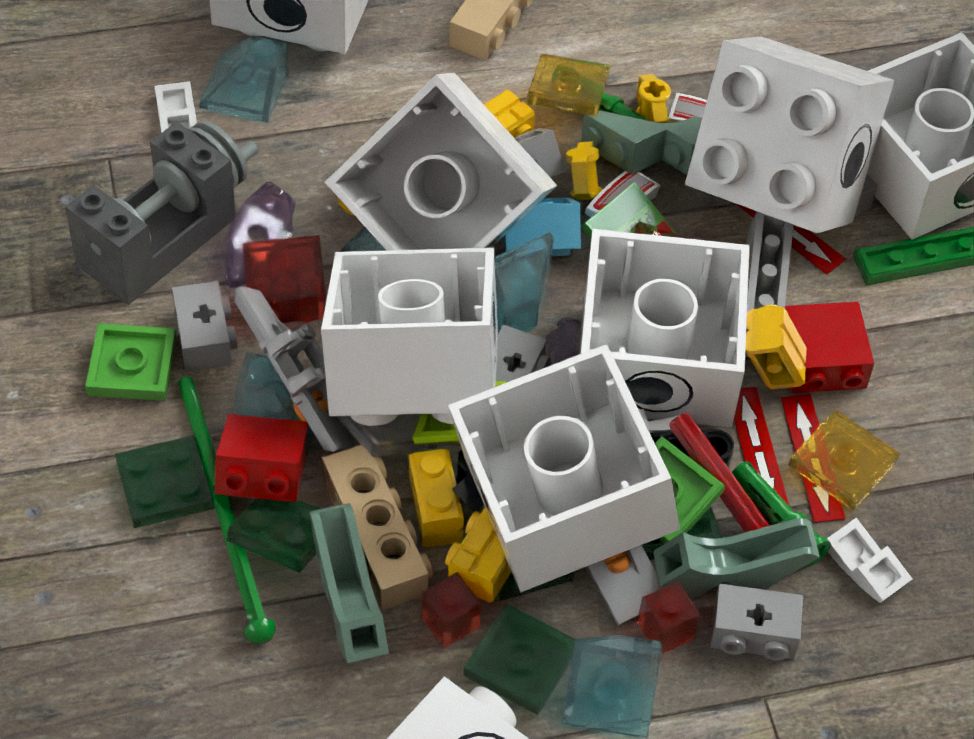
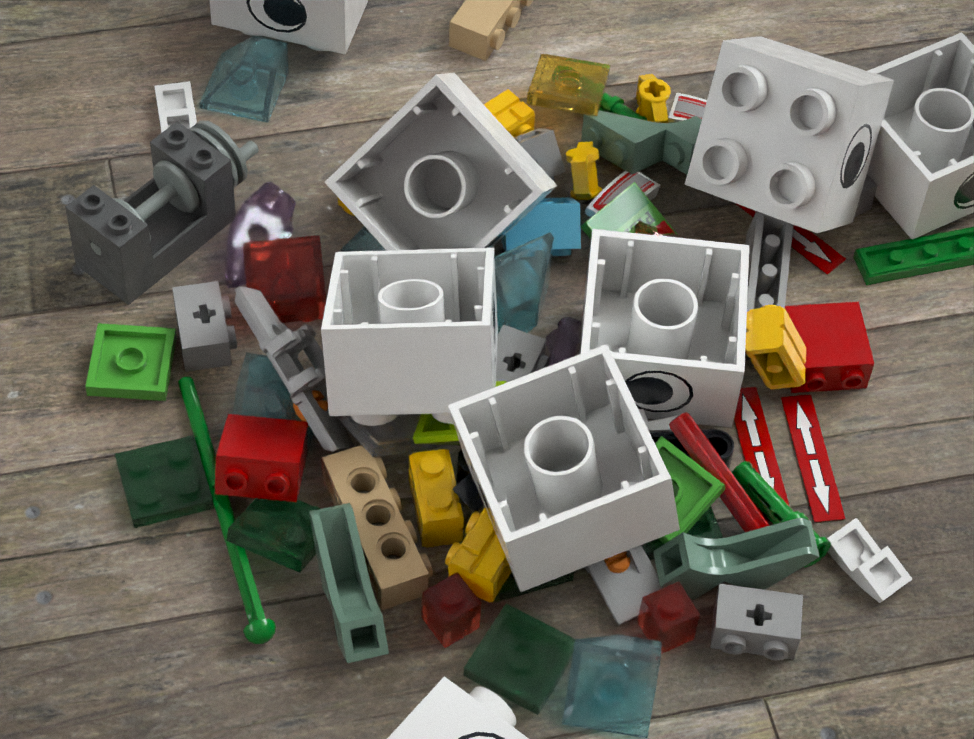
(844, 459): clear yellow plate -> none

